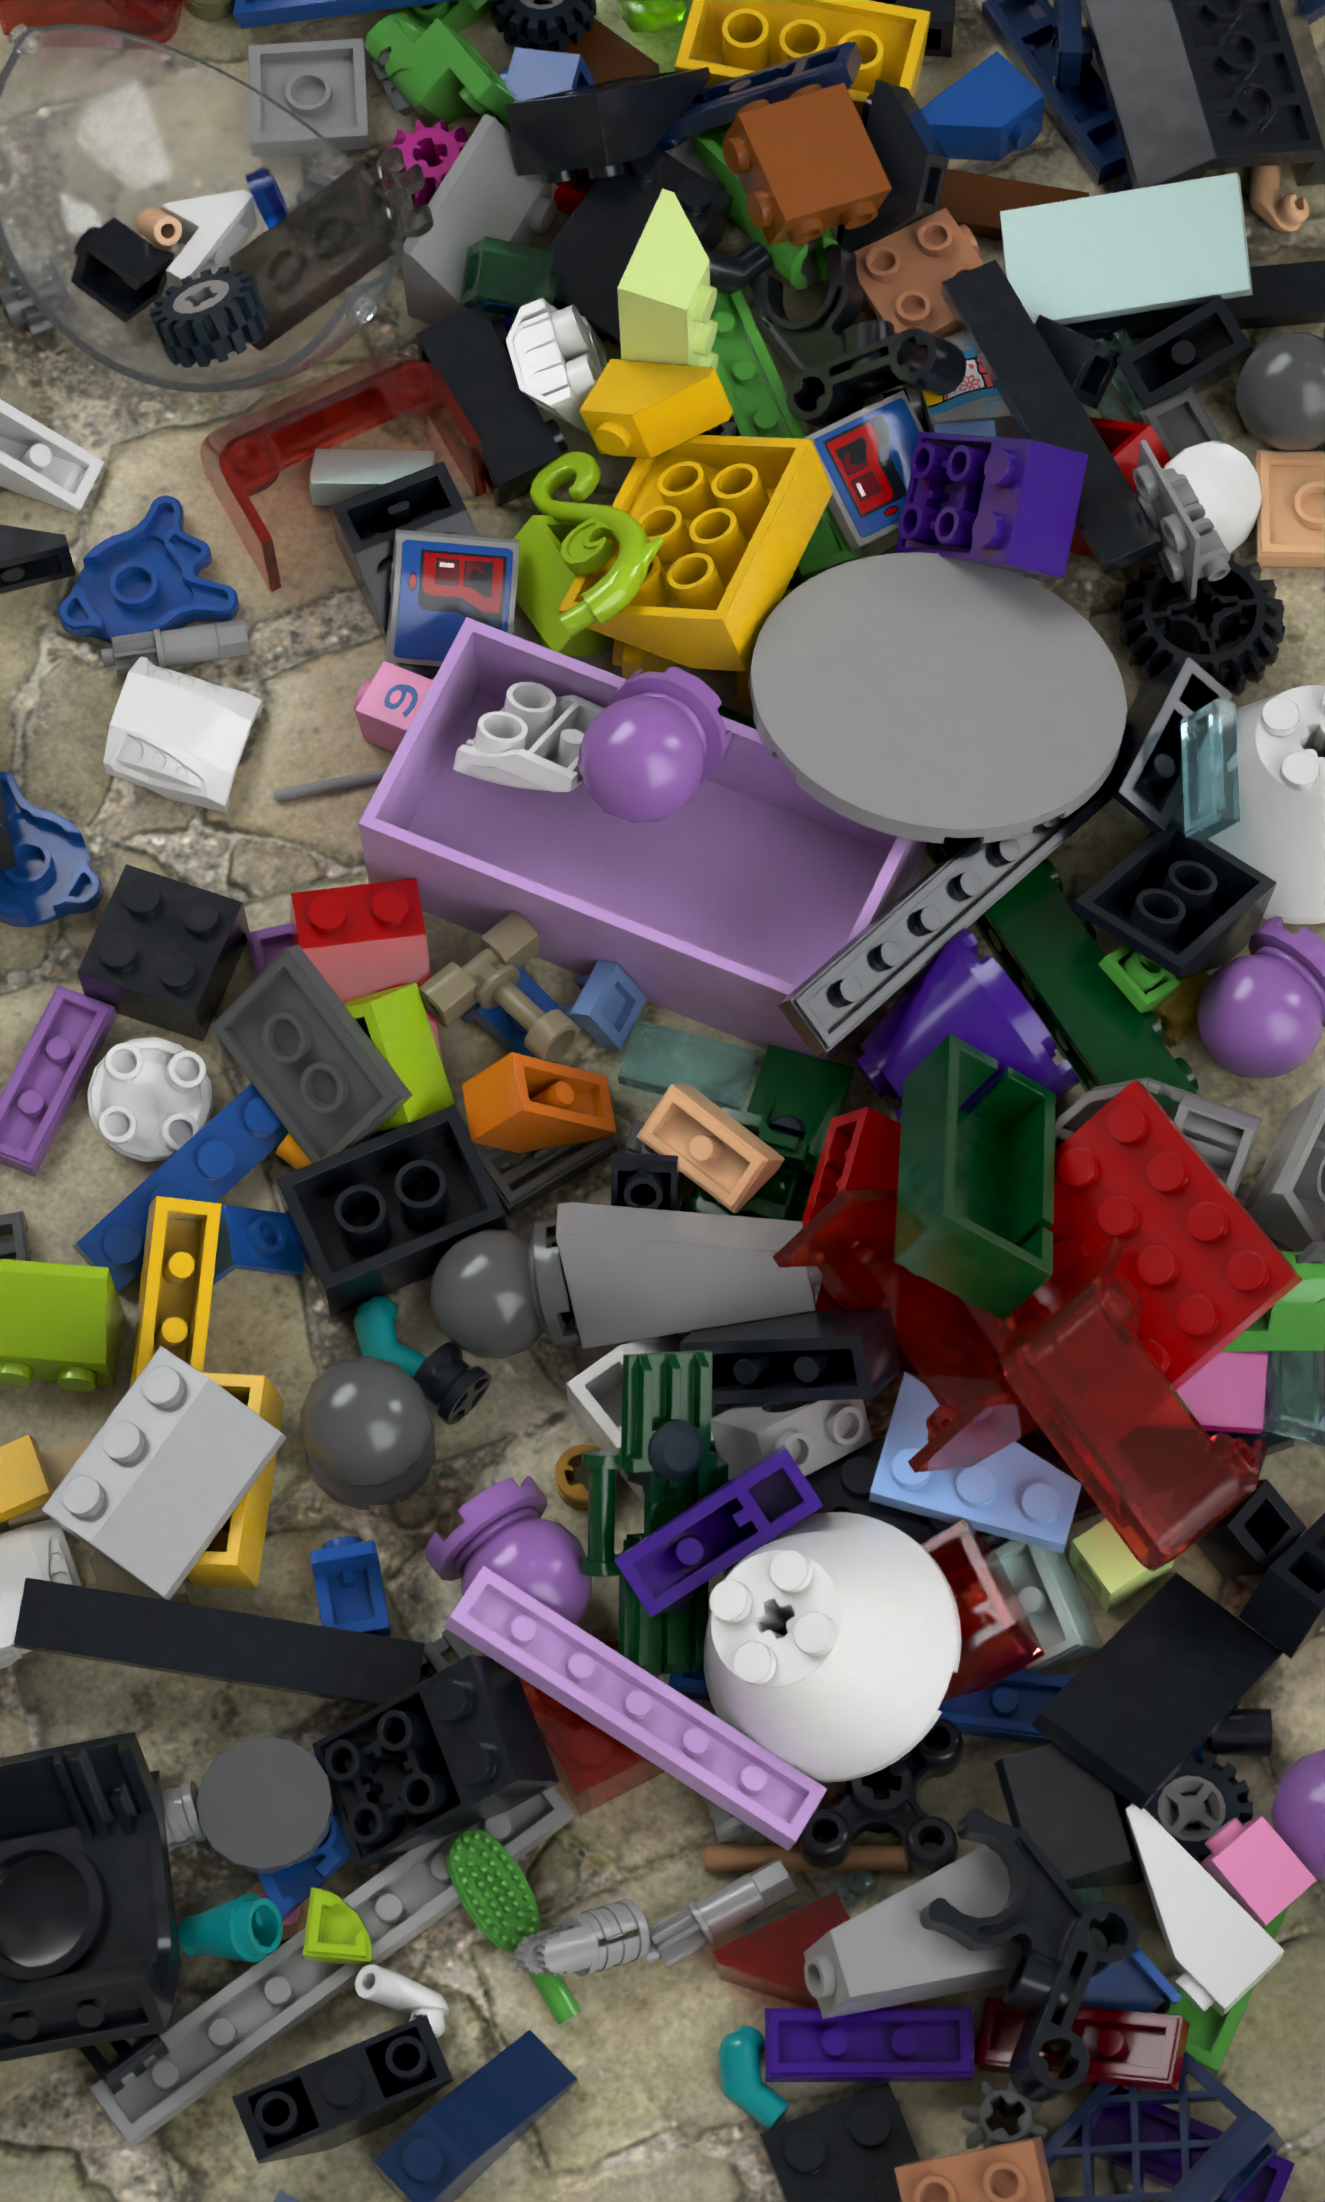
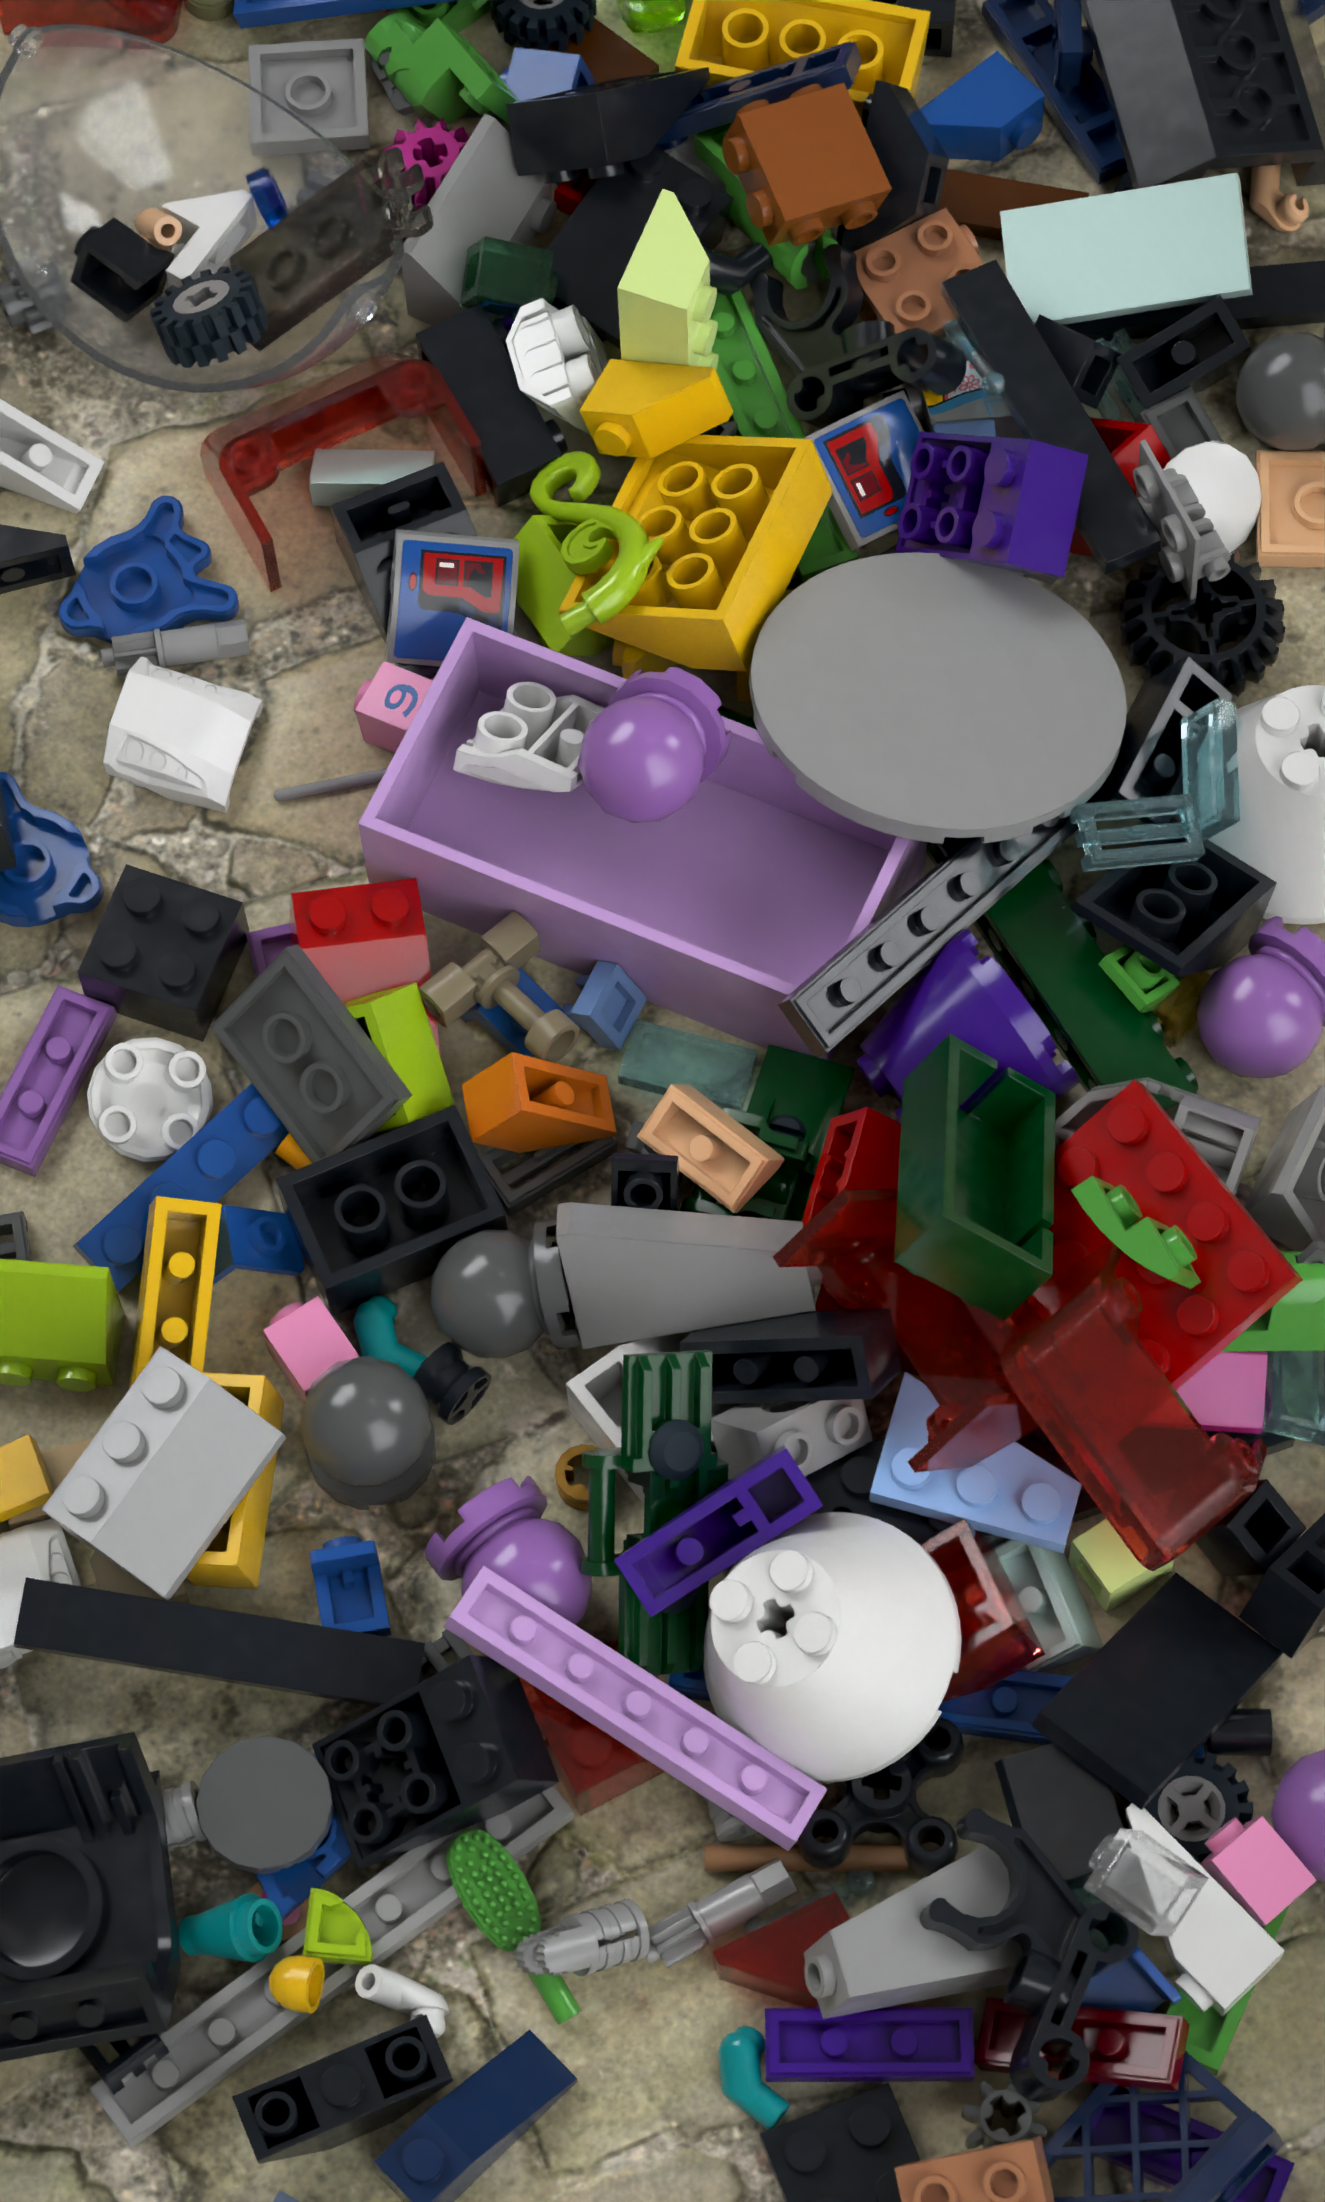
(298, 1983): none -> yellow hinge
(306, 1343): none -> bright pink brick
(992, 382): none -> clear light blue hinge
(1092, 839): none -> clear light blue tile
(1144, 1881): none -> clear brick
(1148, 1241): none -> bright green slope

